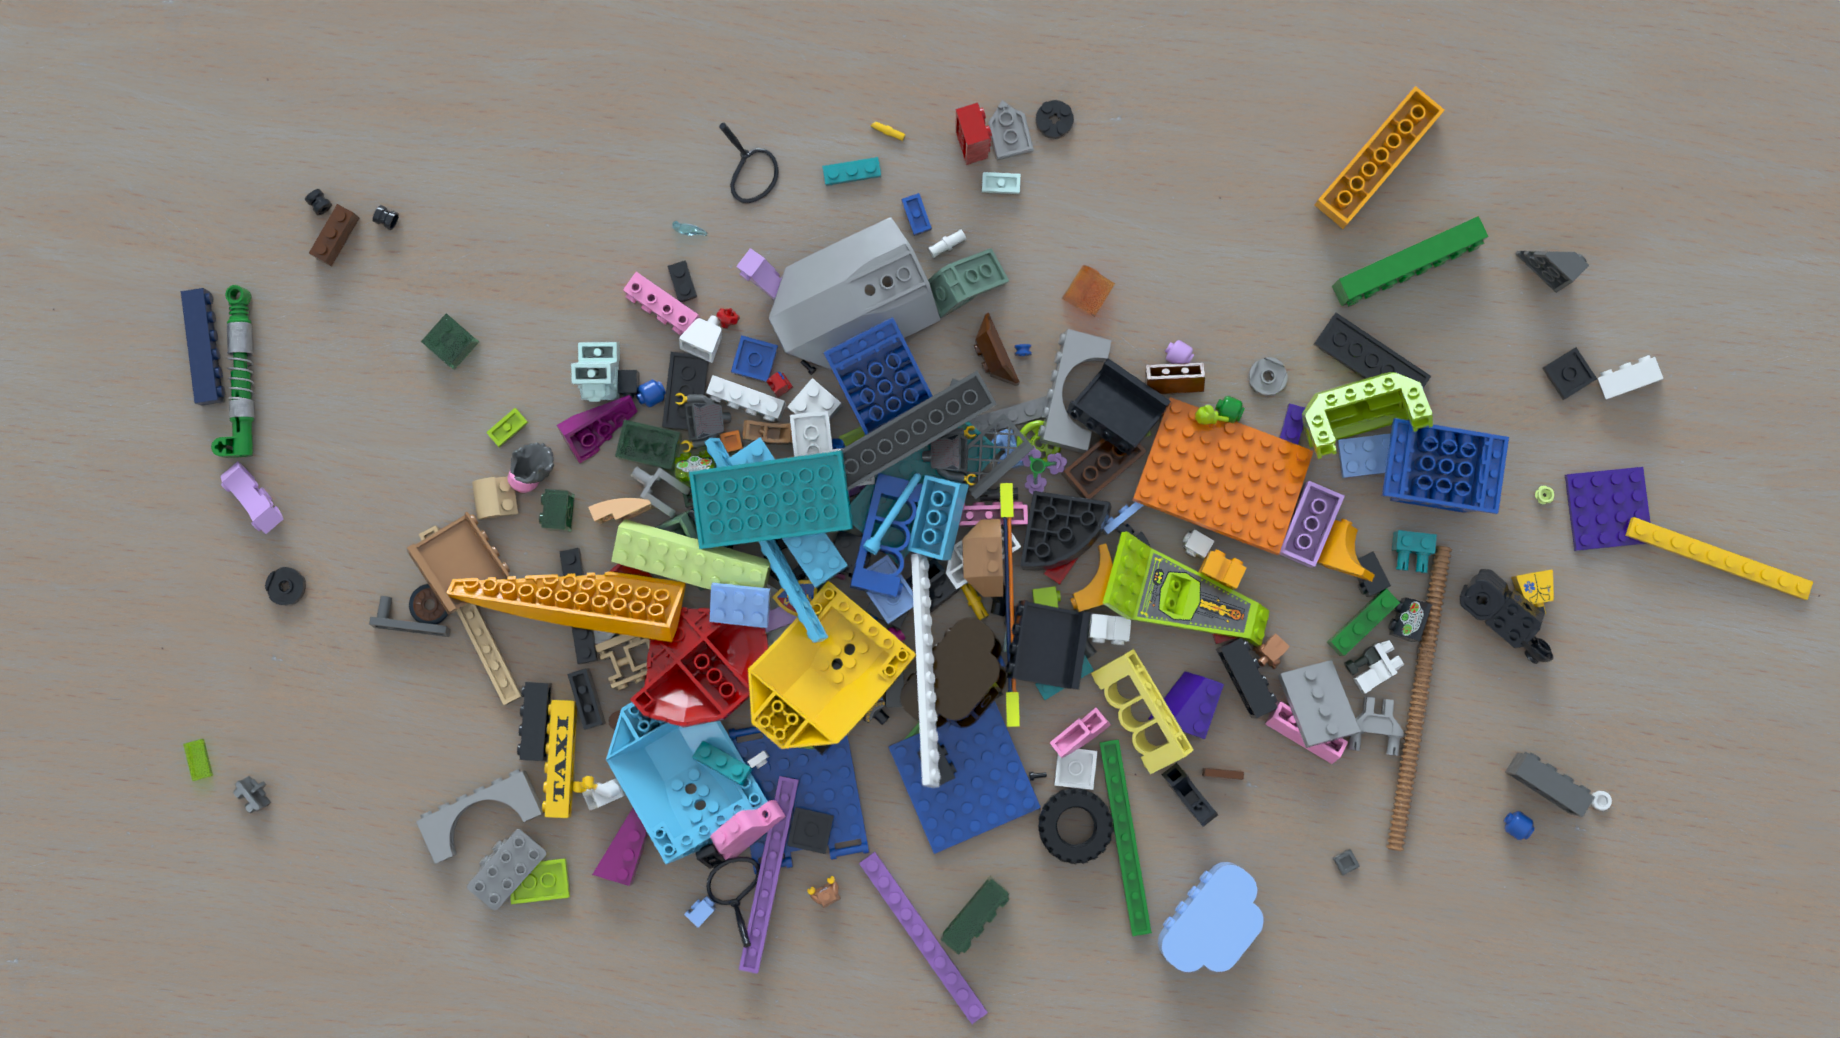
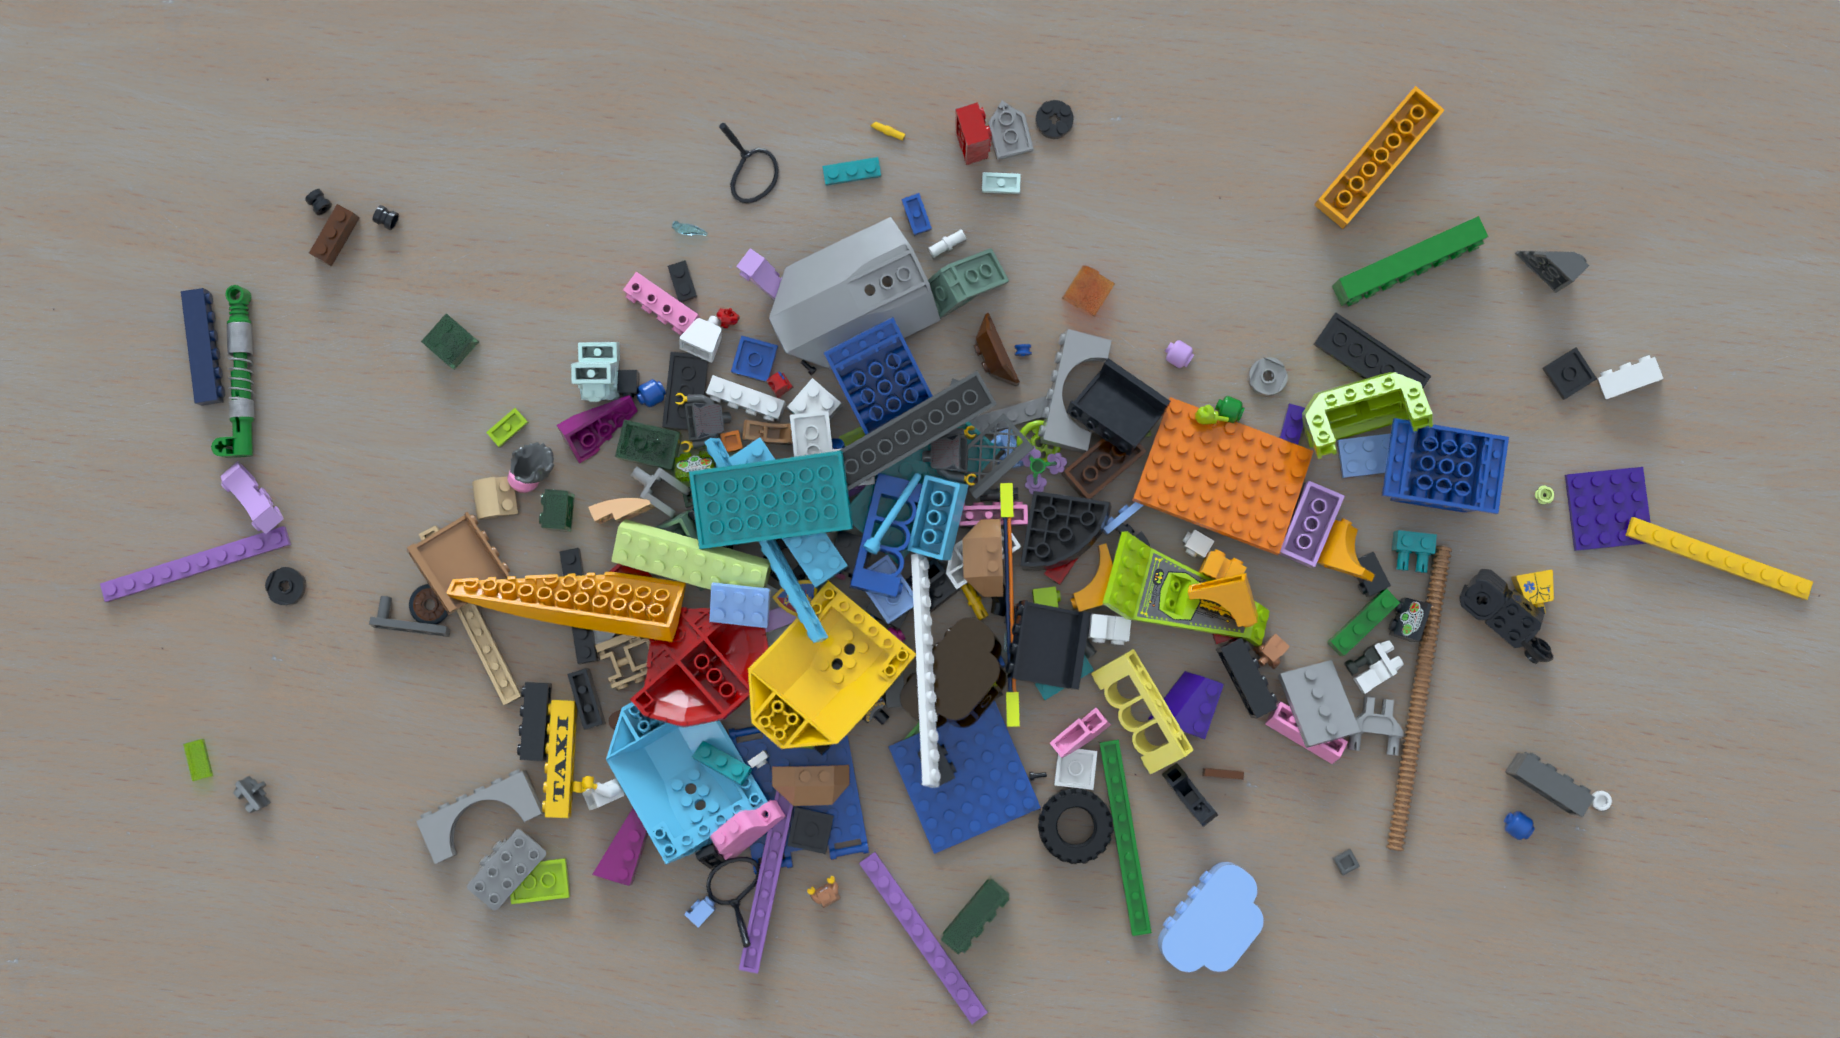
(195, 564): none -> medium lavender plate
(810, 783): none -> medium nougat wedge
(1176, 377): reddish brown brick -> none
(1232, 594): none -> light orange arch

